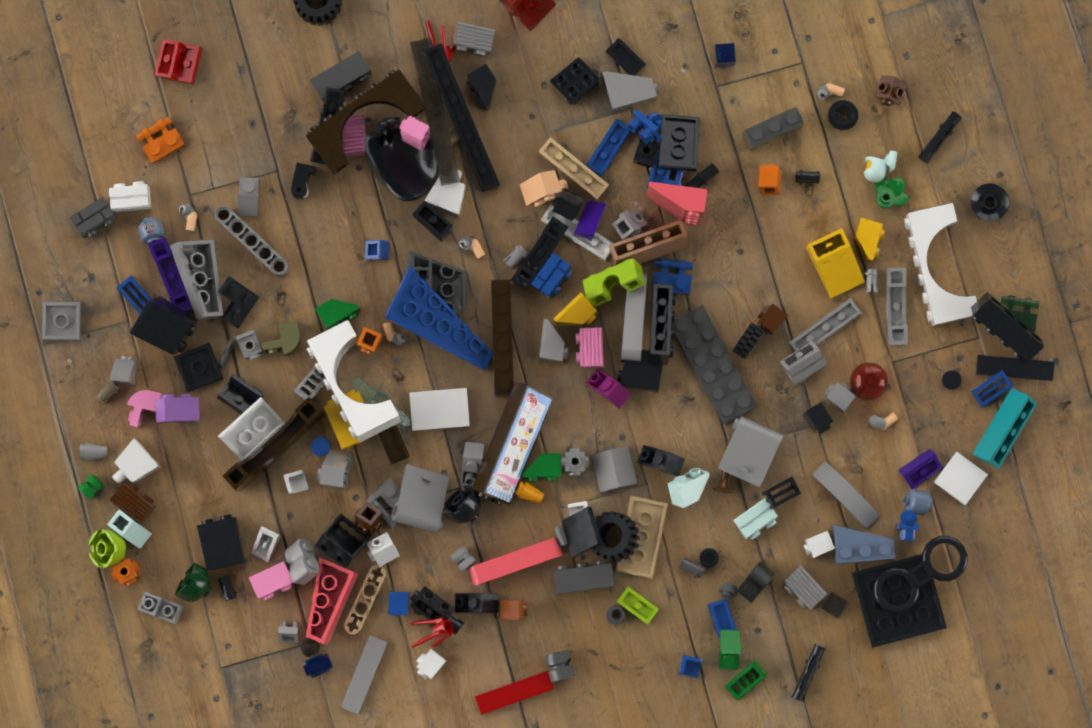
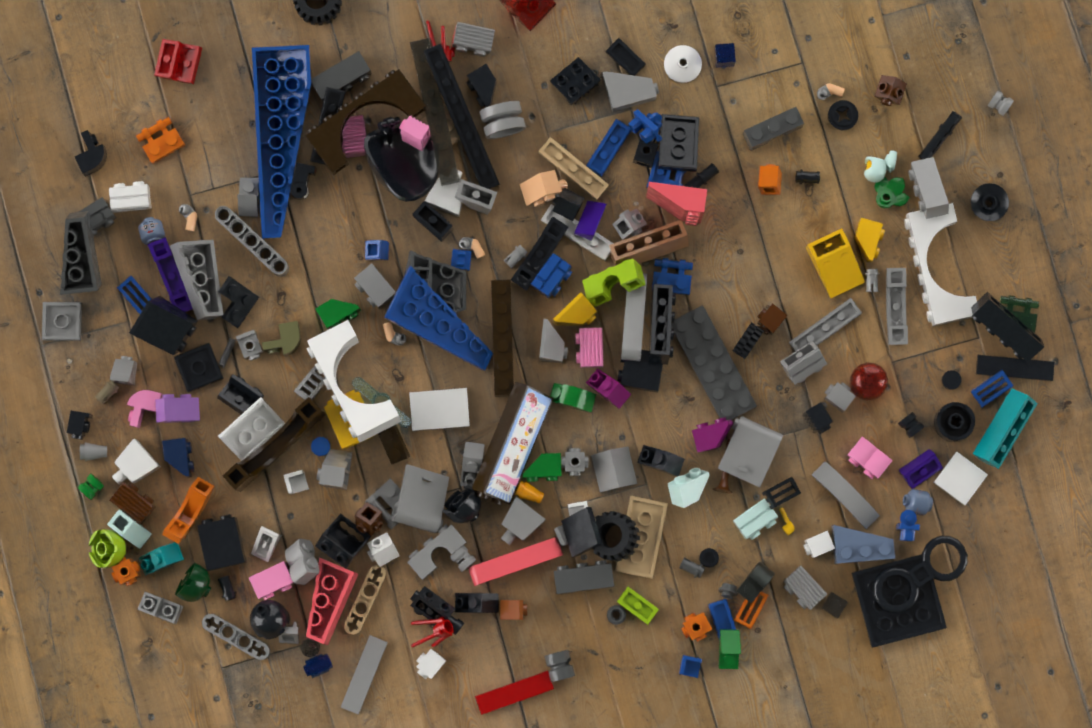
(78, 424): none -> black brick
(79, 260): none -> dark grey wedge
(94, 158): none -> black brick
(161, 558): none -> teal slope
(177, 455): none -> dark blue slope
(189, 511): none -> orange arch
(237, 634): none -> light grey beam
(269, 619): none -> black cylinder
(281, 102): none -> blue wedge
(369, 341): orange brick -> none
(375, 286): none -> light grey brick
(398, 603): blue panel -> none
(422, 561): none -> light grey arch
(461, 259): none -> blue tile
(475, 196): none -> light grey slope
(502, 119): none -> light grey wheel
(520, 521): none -> light grey torso
(573, 397): none -> green brick
(682, 73): none -> white dish
(701, 620): none -> orange brick
(711, 436): none -> magenta slope
(743, 622): none -> orange tile
(762, 674): green slope -> none
(788, 527): none -> yellow hand
(808, 672): black pin -> none
(869, 458): none -> bright pink brick
(882, 423): arm -> none
(911, 425): none -> black wheel
(928, 188): none -> light grey brick
(951, 432): none -> black brick
(1000, 103): none -> light grey wheel

